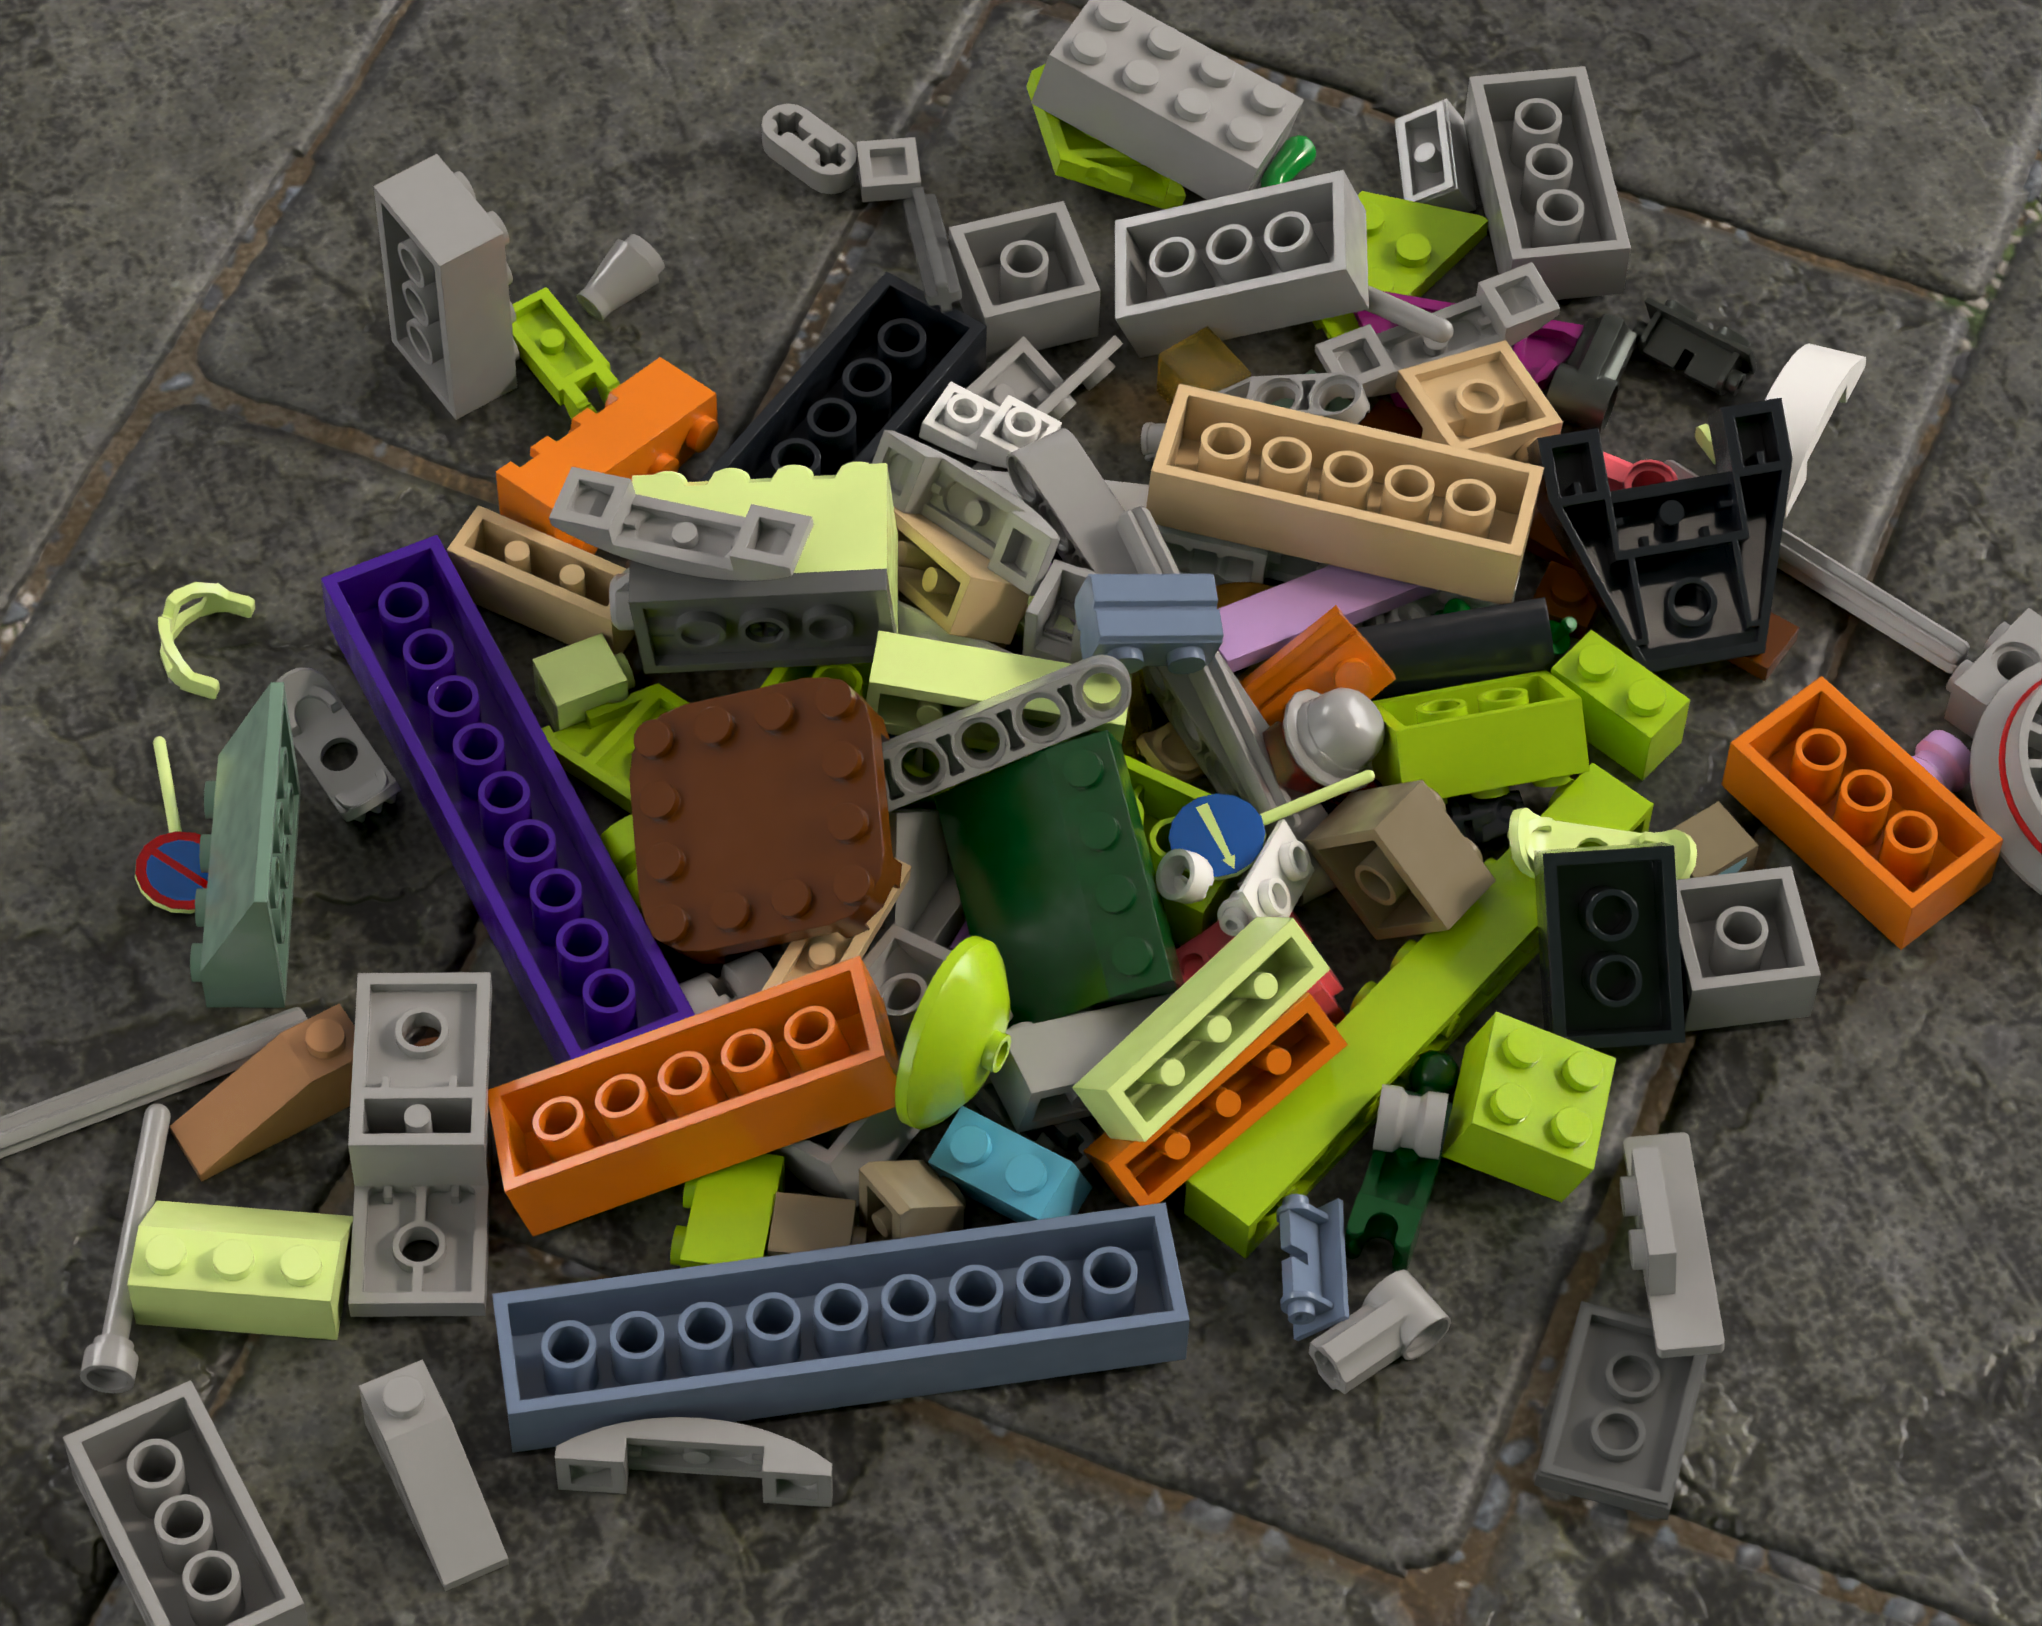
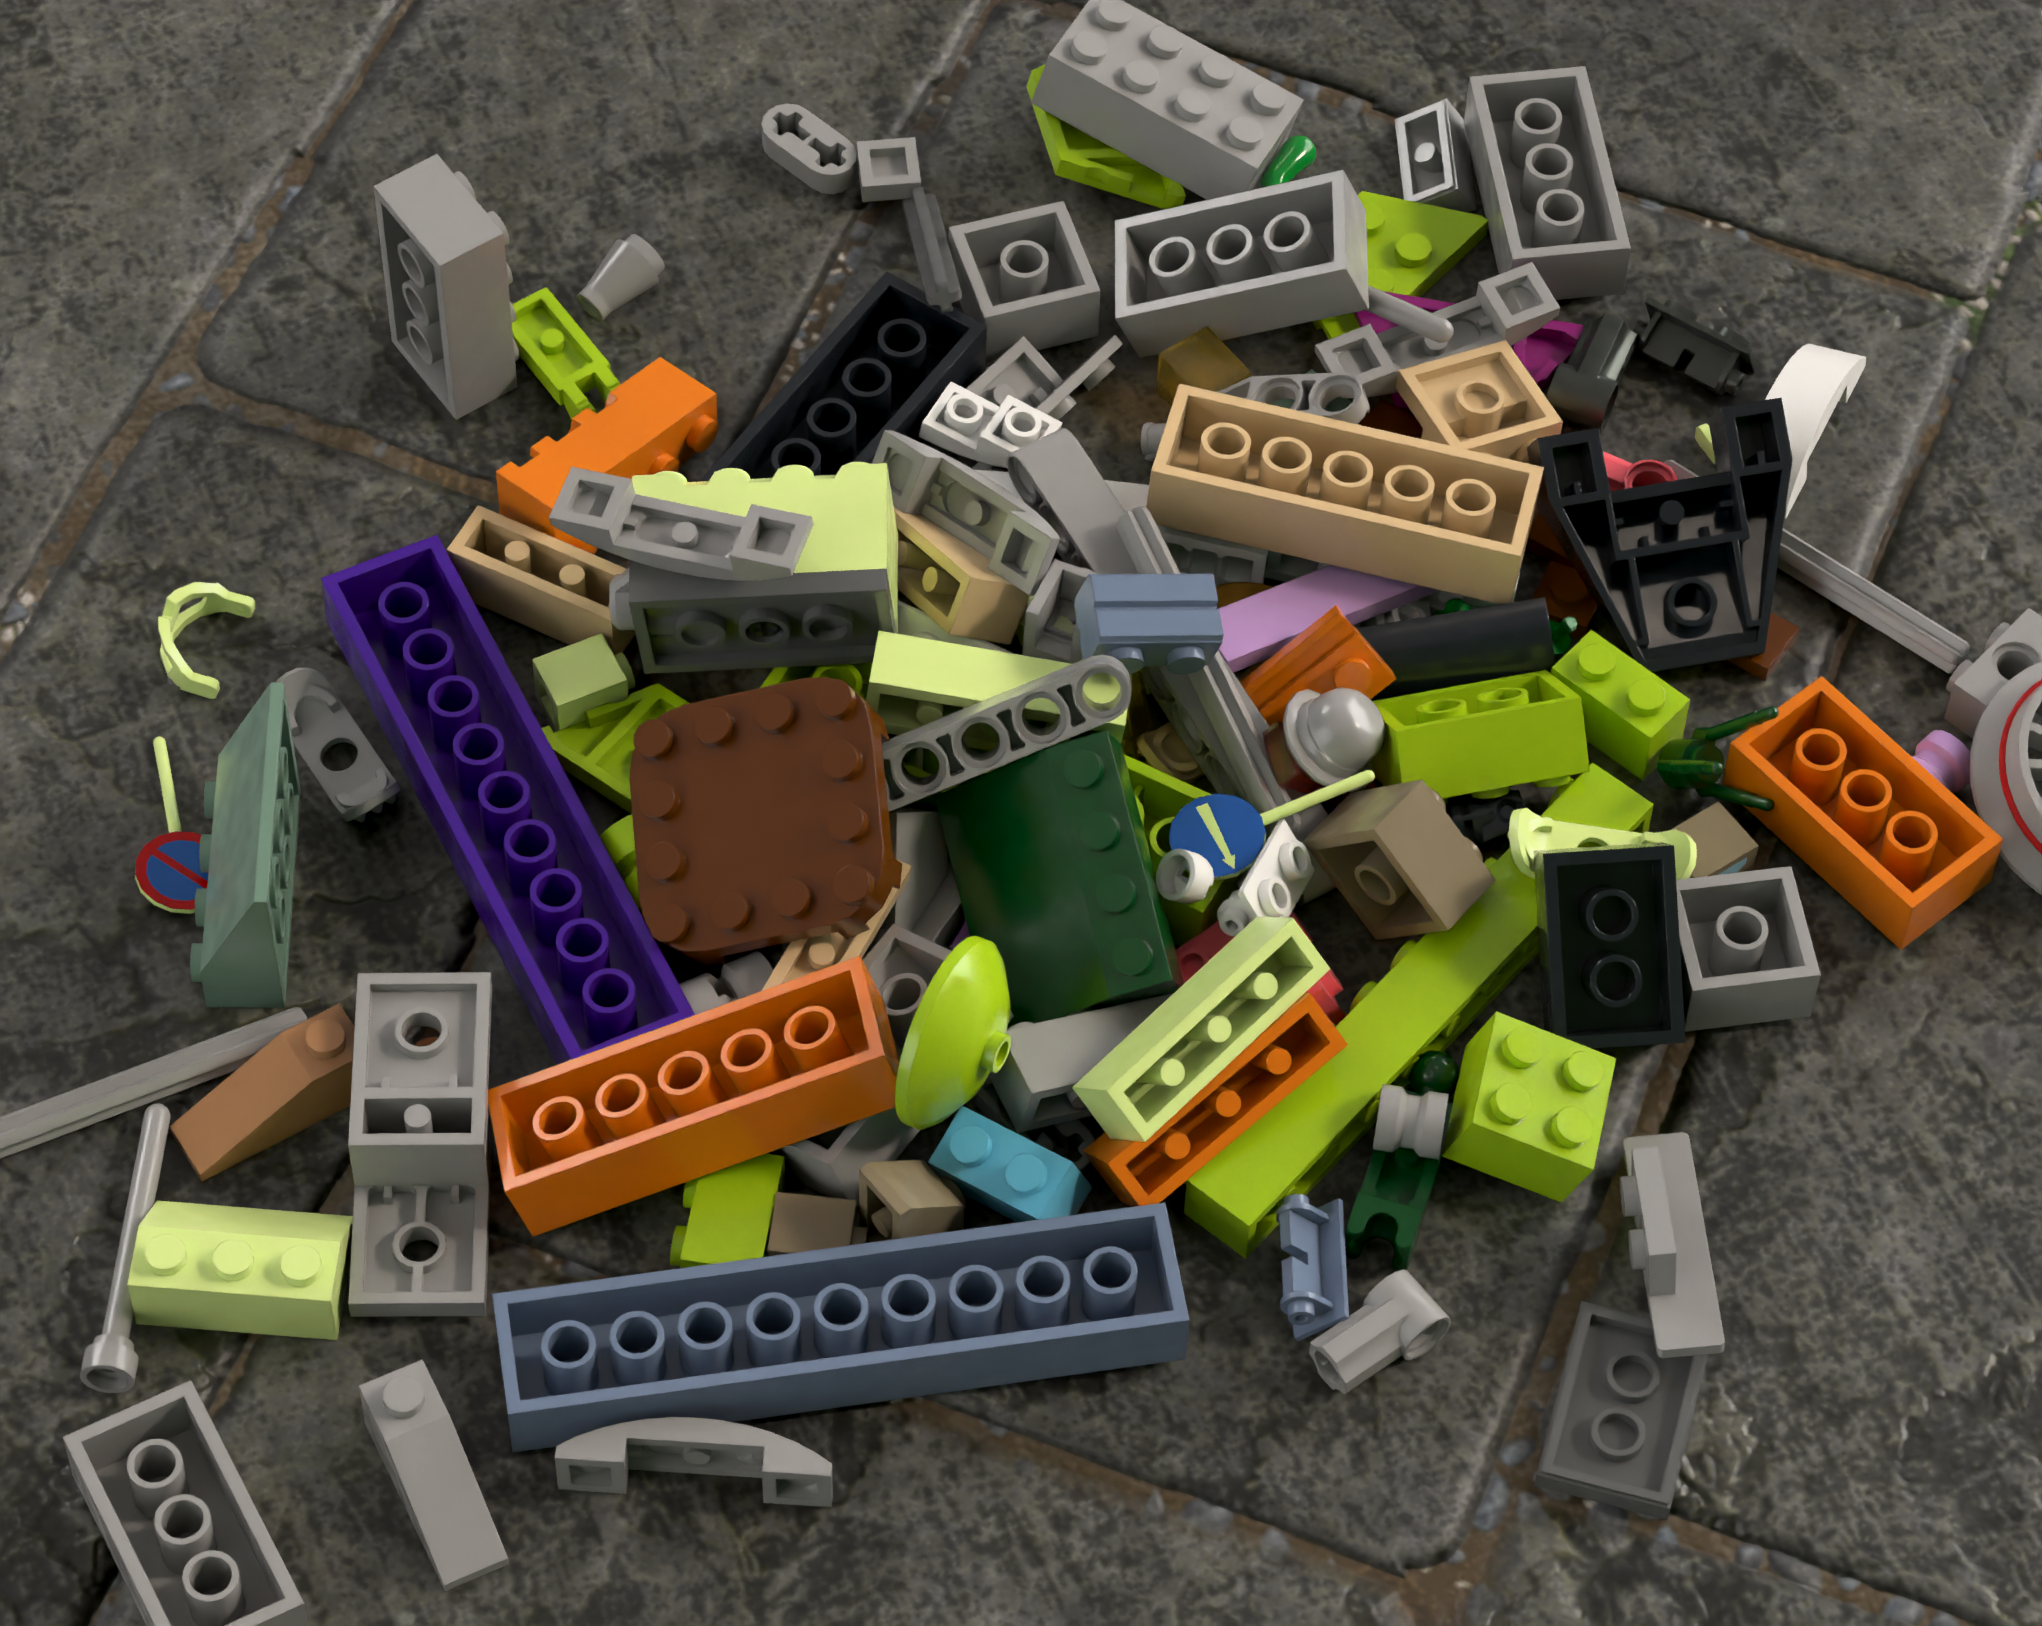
(1699, 763): none -> dark green plant

